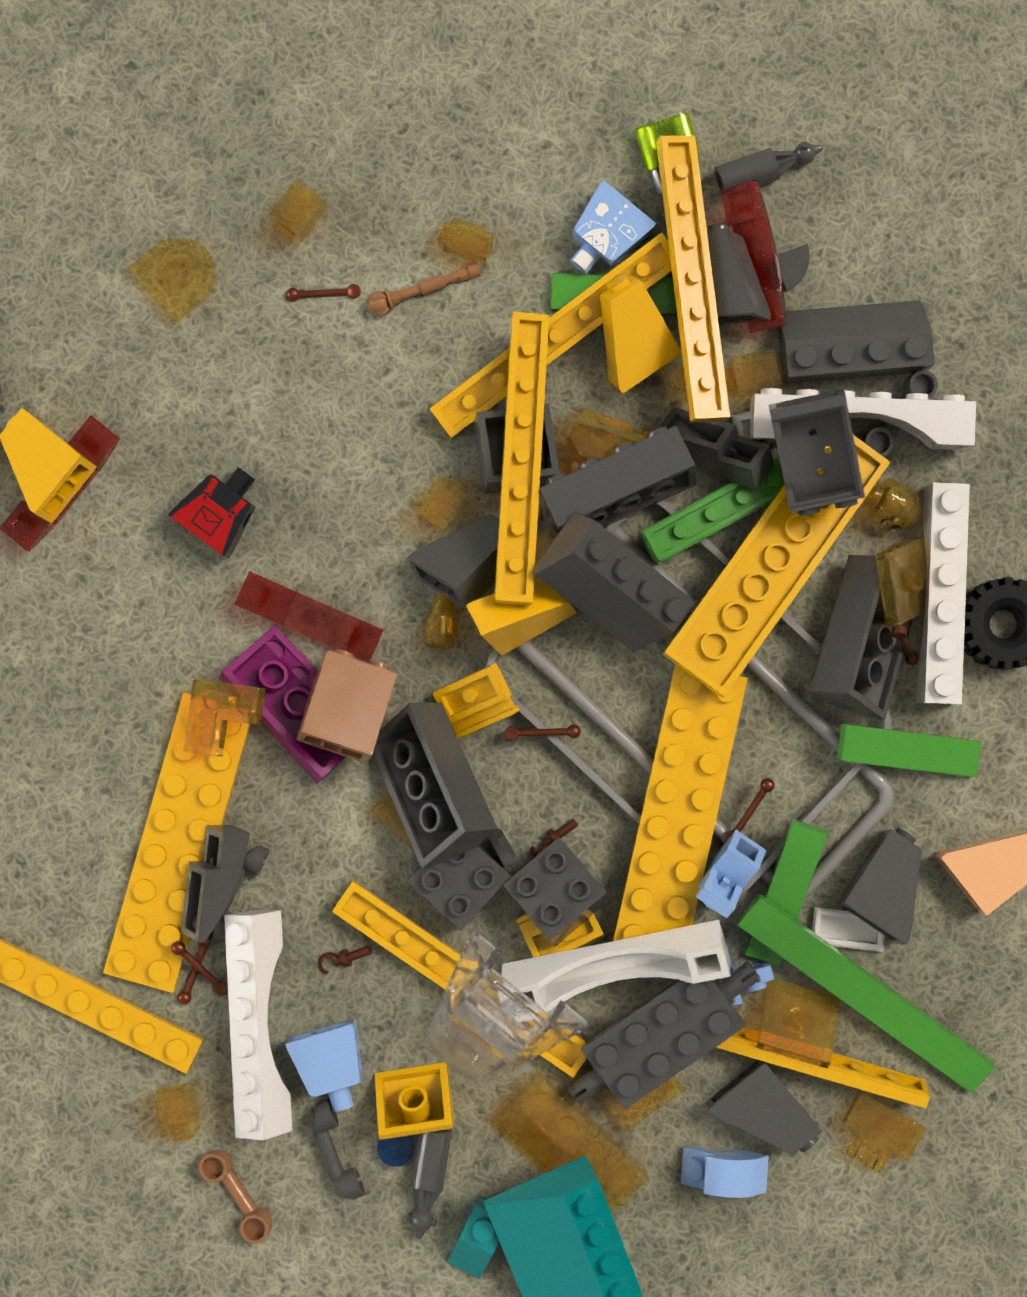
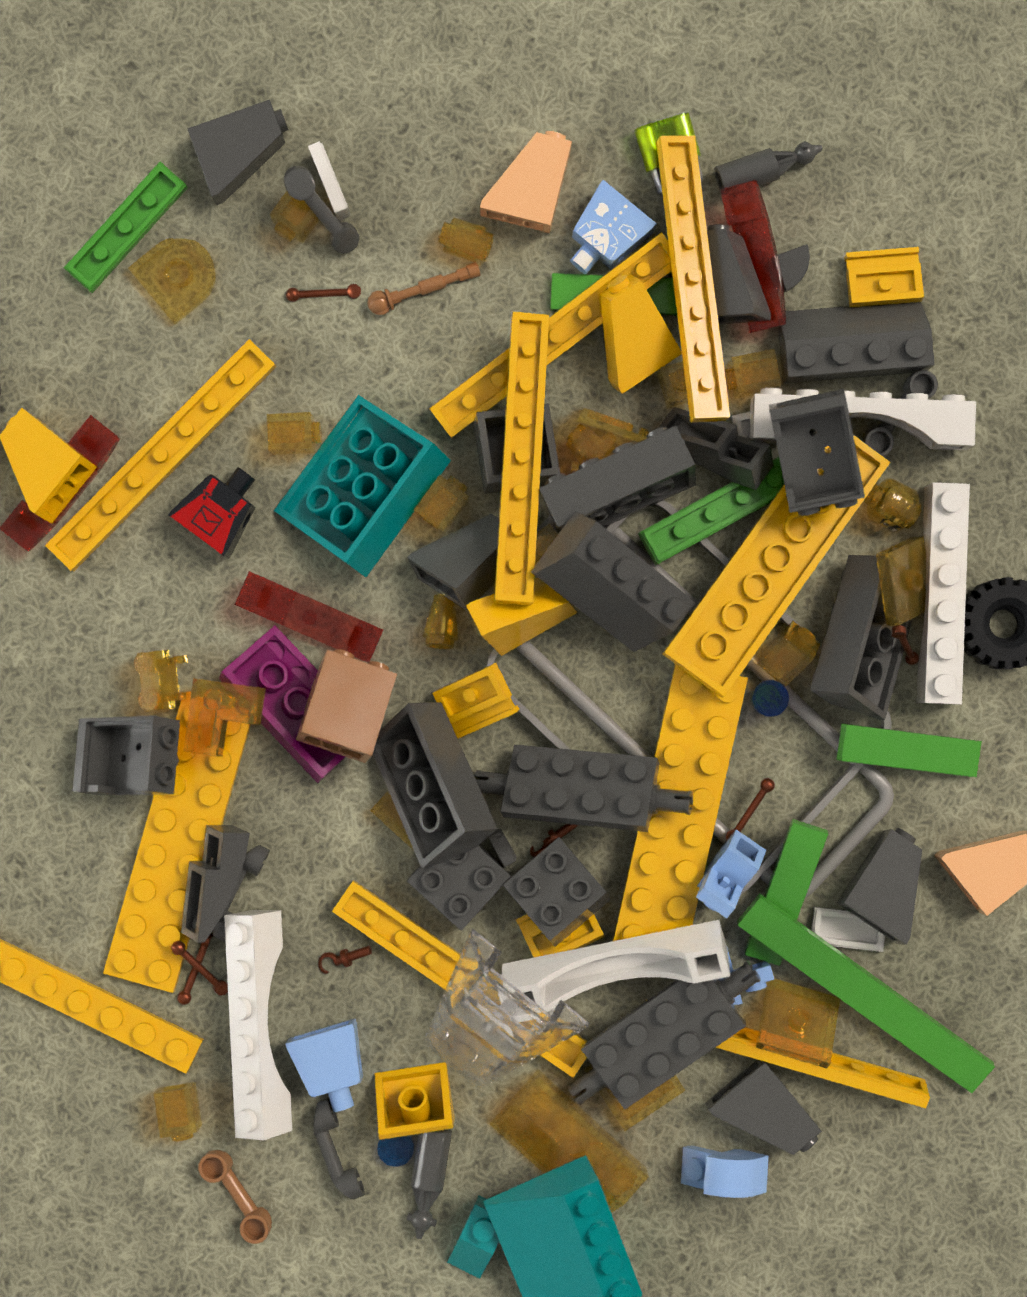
(126, 227): none -> bright green tile
(126, 756): none -> dark grey piece
(159, 680): none -> clear yellow piece
(160, 456): none -> yellow plate
(237, 146): none -> dark grey slope
(293, 433): none -> clear yellow brick
(301, 186): none -> dark grey bar
(329, 180): none -> white tile
(363, 487): none -> teal slope
(512, 732): copper hinge -> none
(531, 184): none -> light nougat slope
(583, 788): none -> dark grey plate
(769, 698): none -> tile
(789, 653): none -> clear yellow brick
(880, 1131): clear yellow hinge -> none
(884, 277): none -> yellow plate

